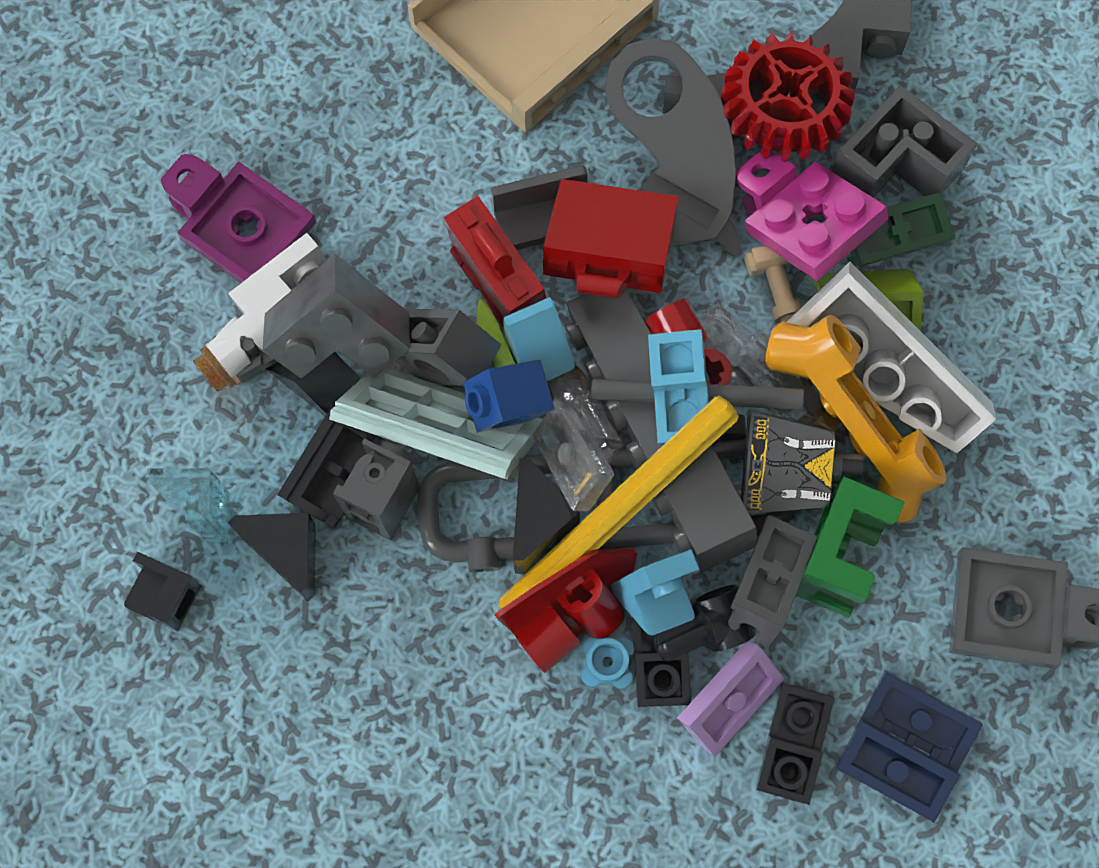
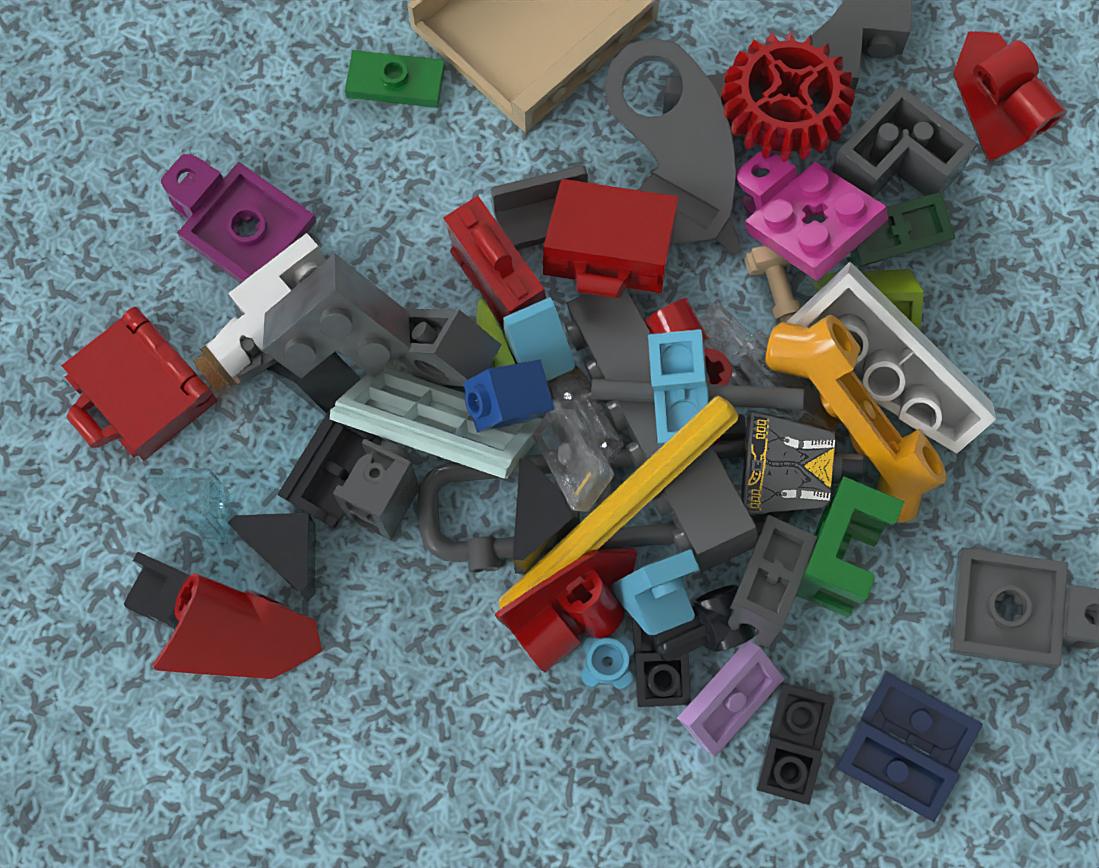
(137, 387): none -> red piece
(235, 633): none -> red panel
(395, 78): none -> green plate
(1004, 93): none -> red panel

